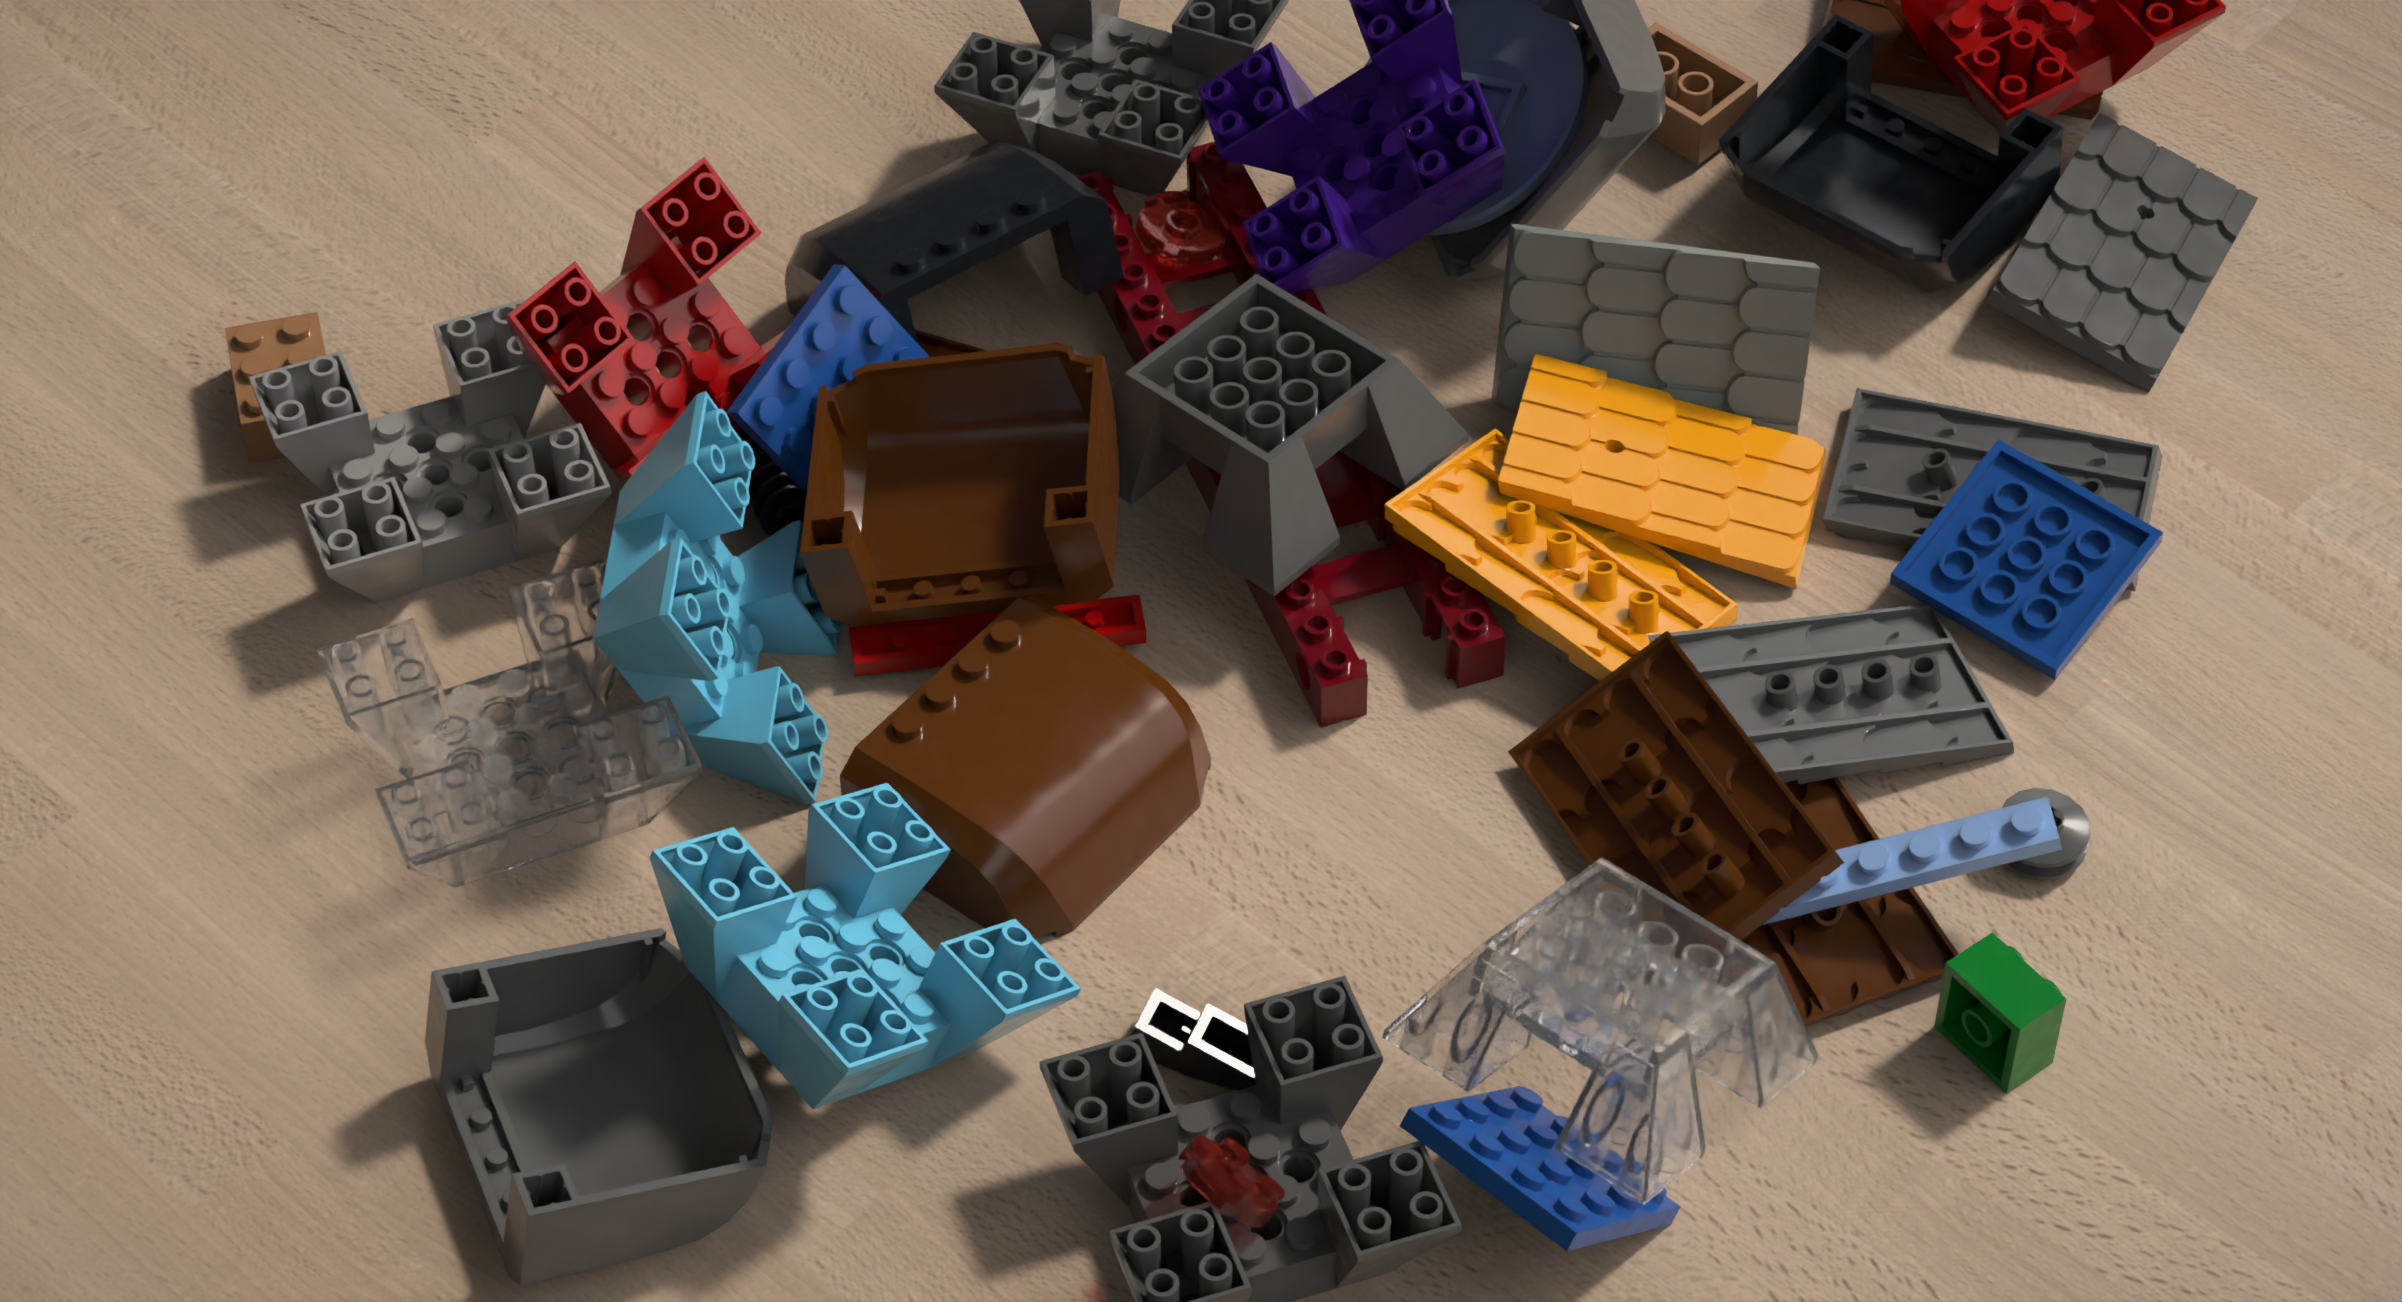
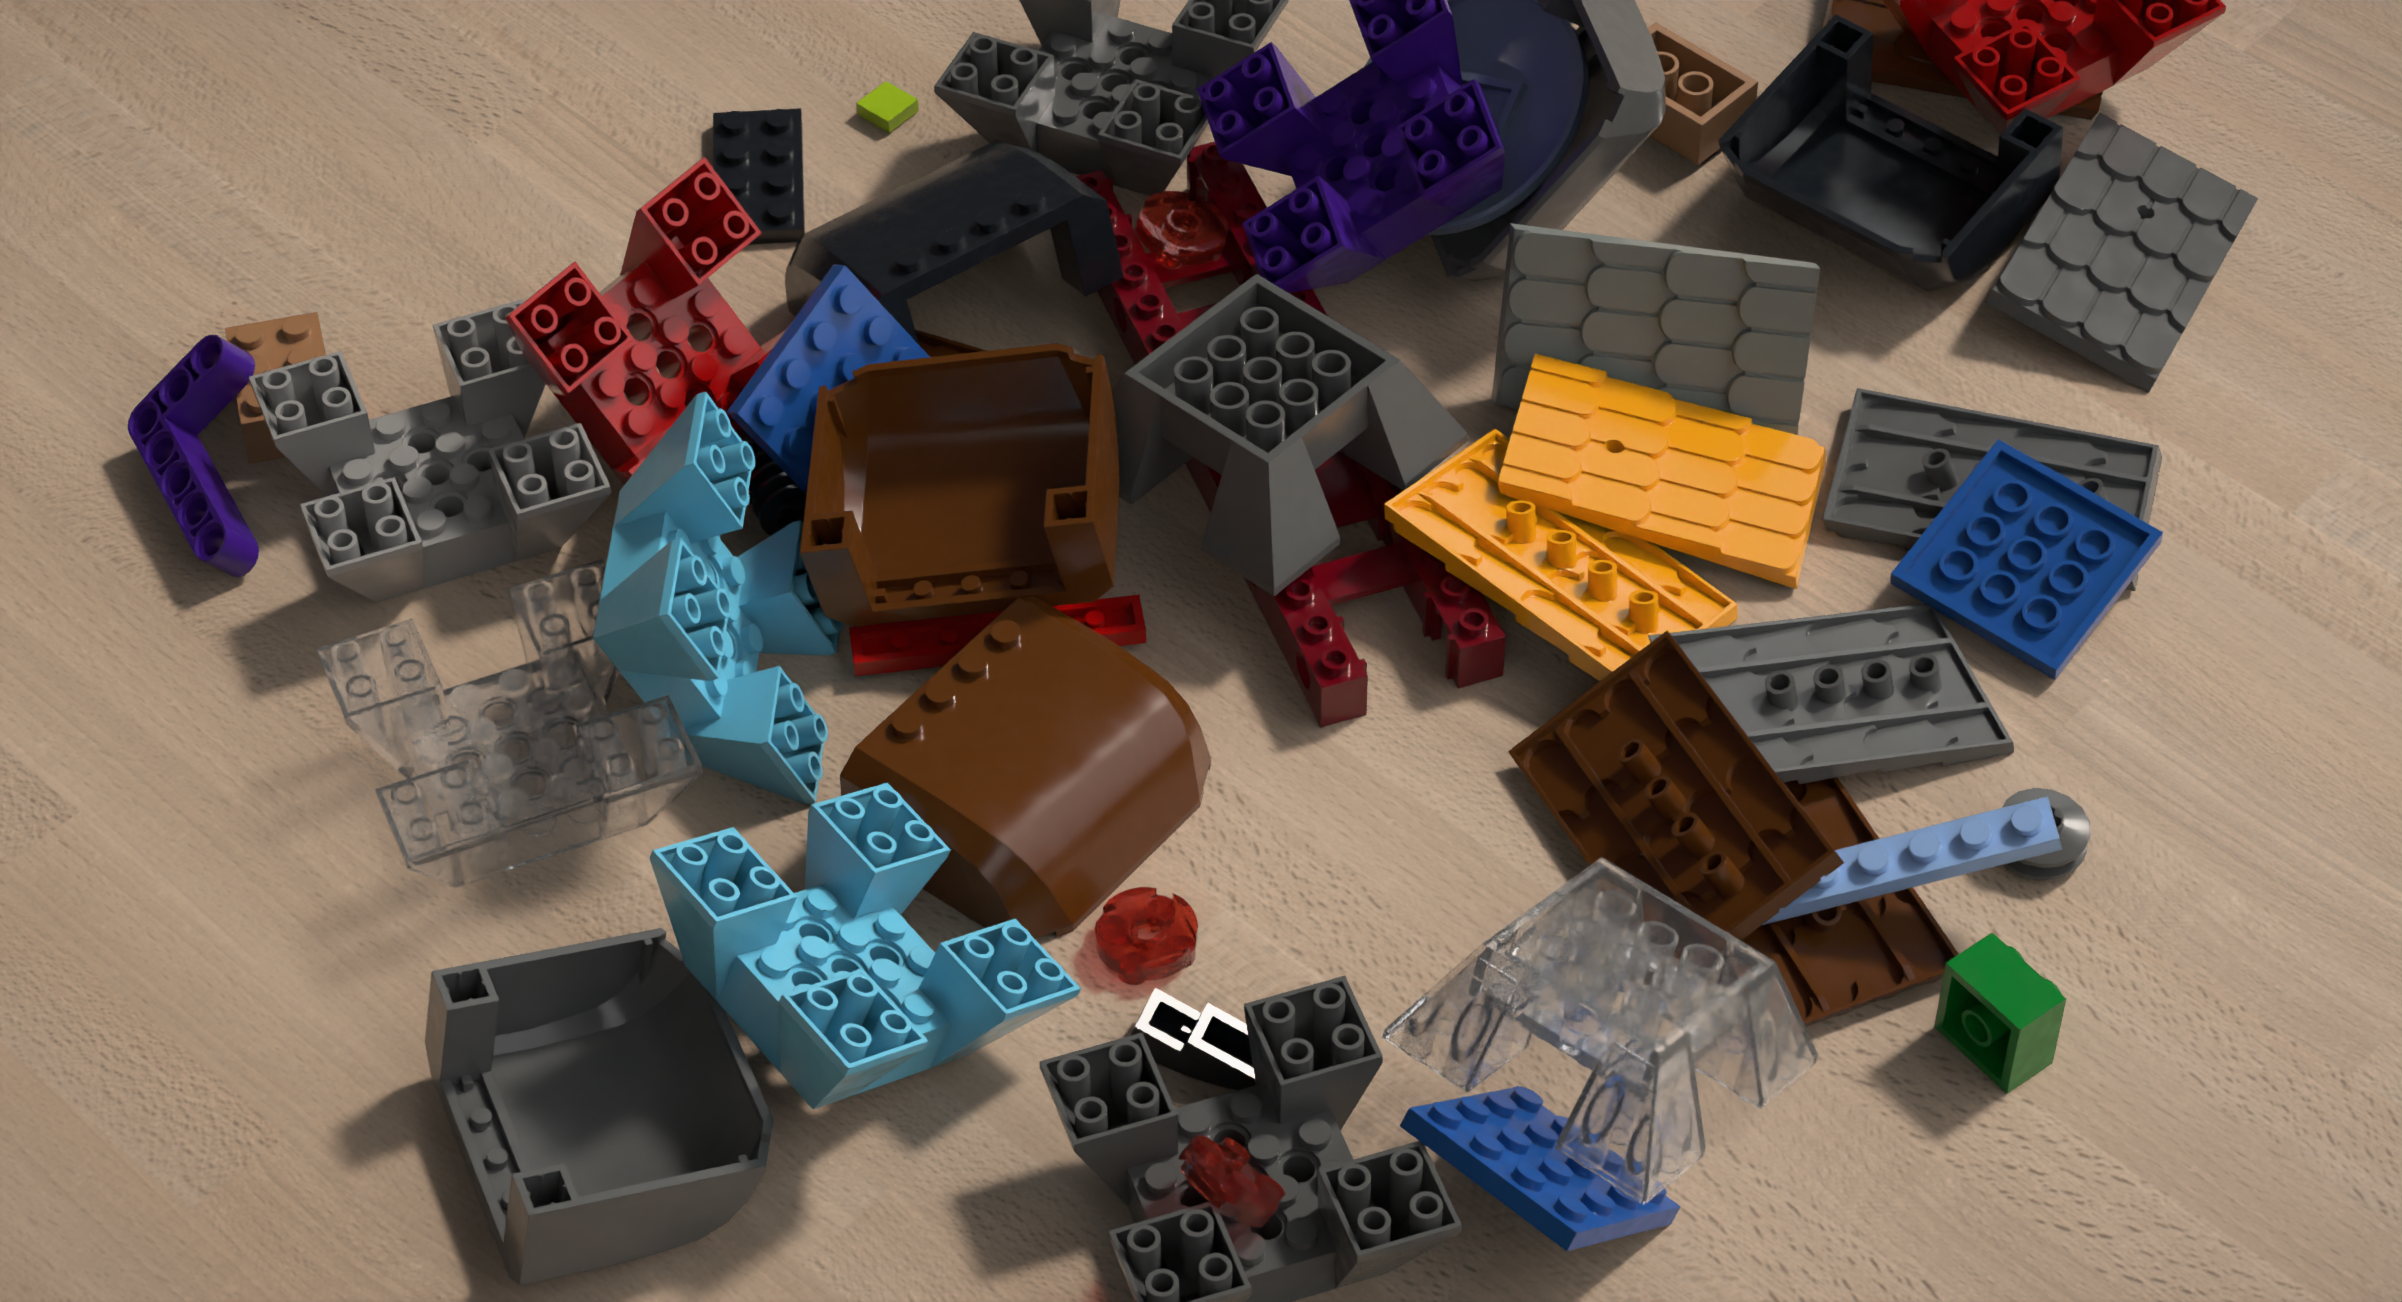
(167, 438): none -> dark purple beam
(764, 169): none -> black plate
(887, 106): none -> lime tile
(1146, 959): none -> clear red plate

